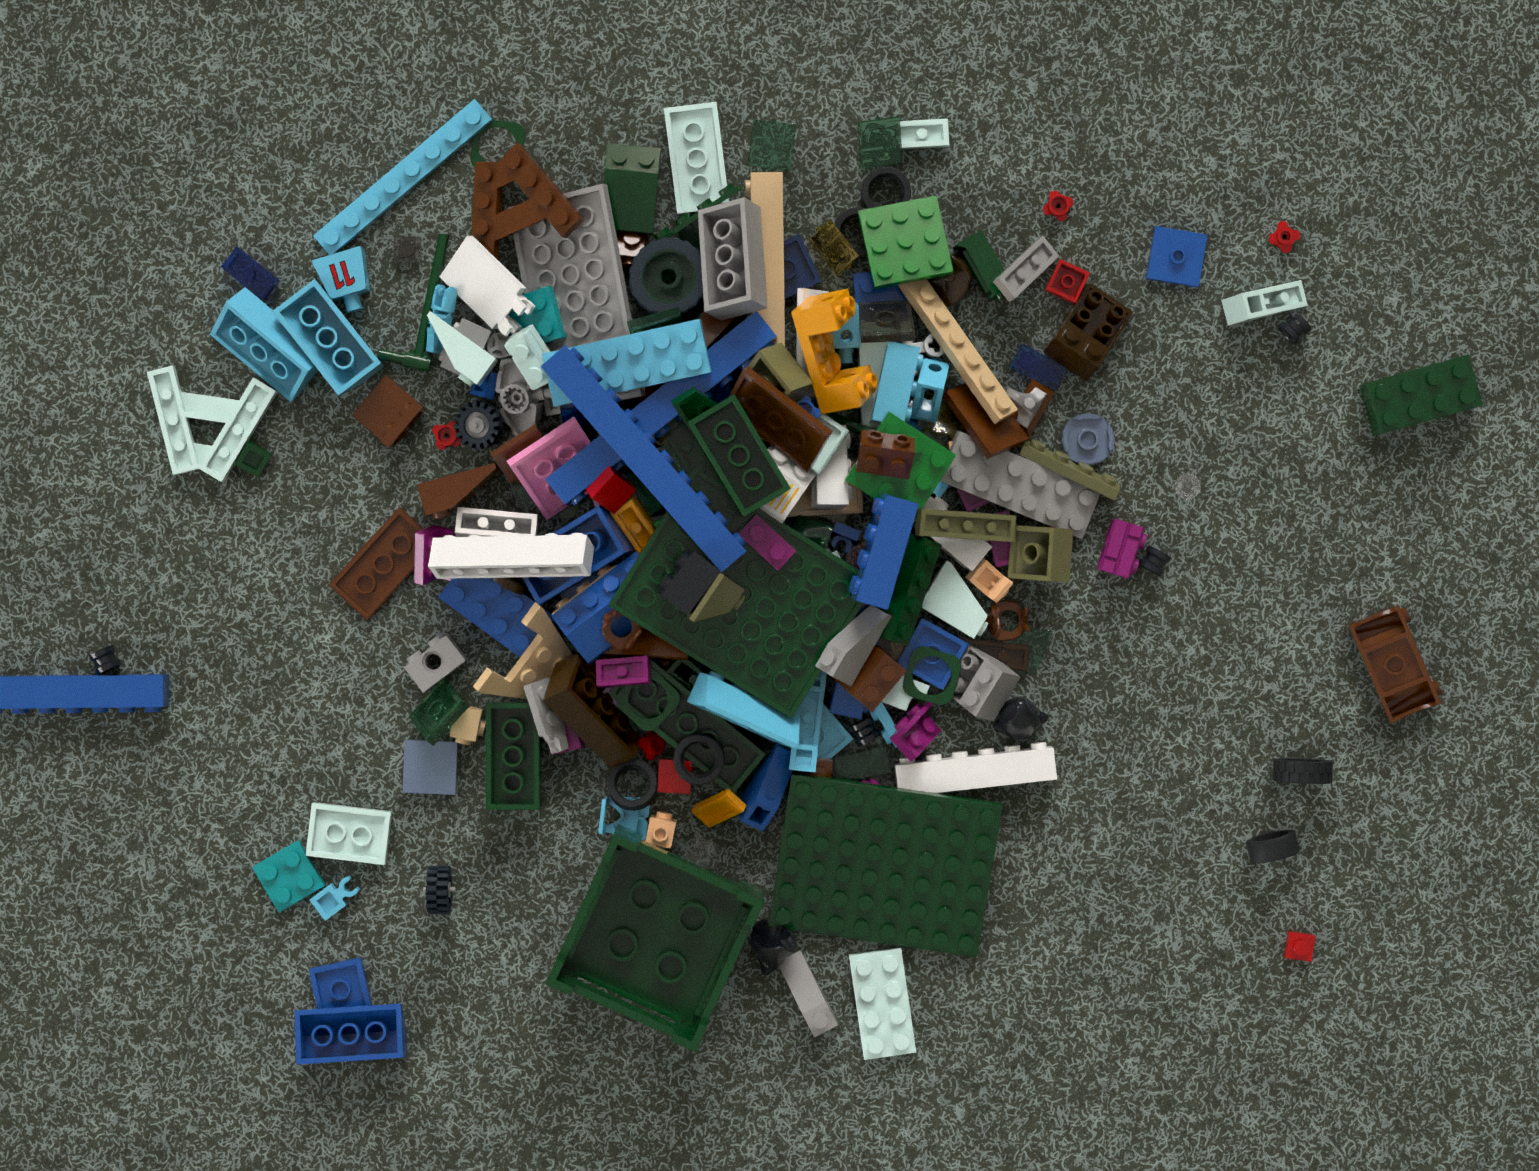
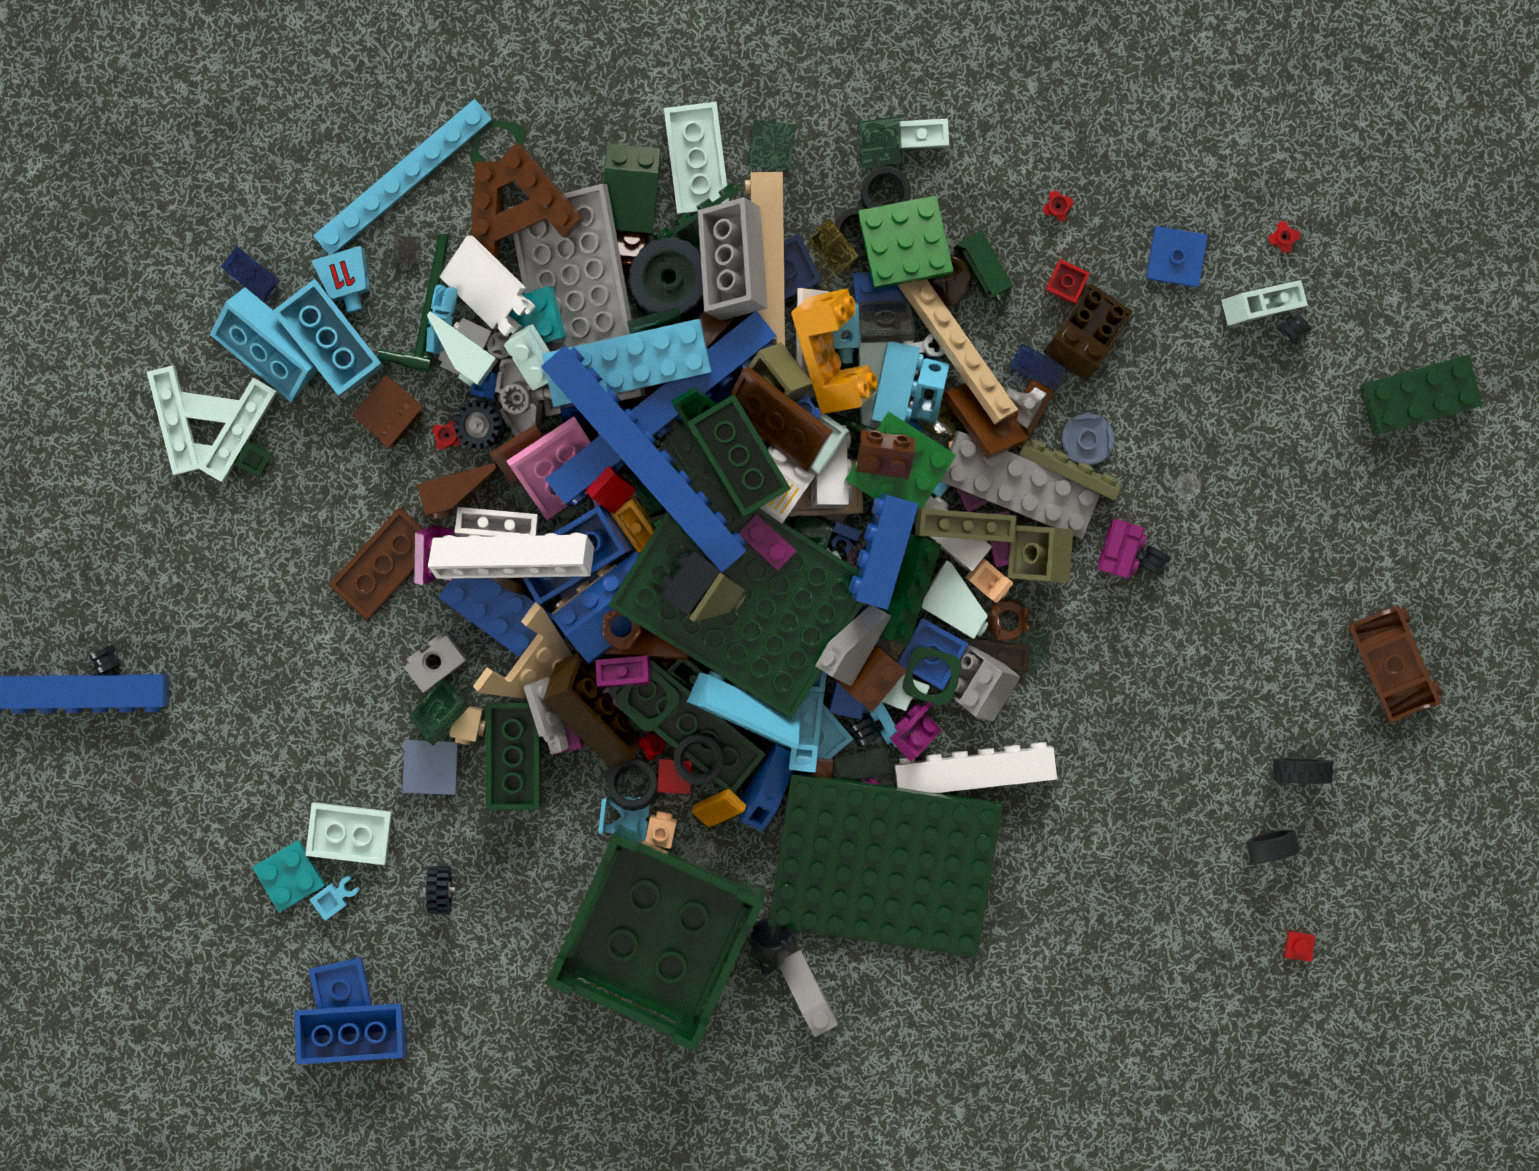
(882, 1003): light aqua plate -> none
(1019, 719): black hat -> none
(1026, 268): light grey plate -> none

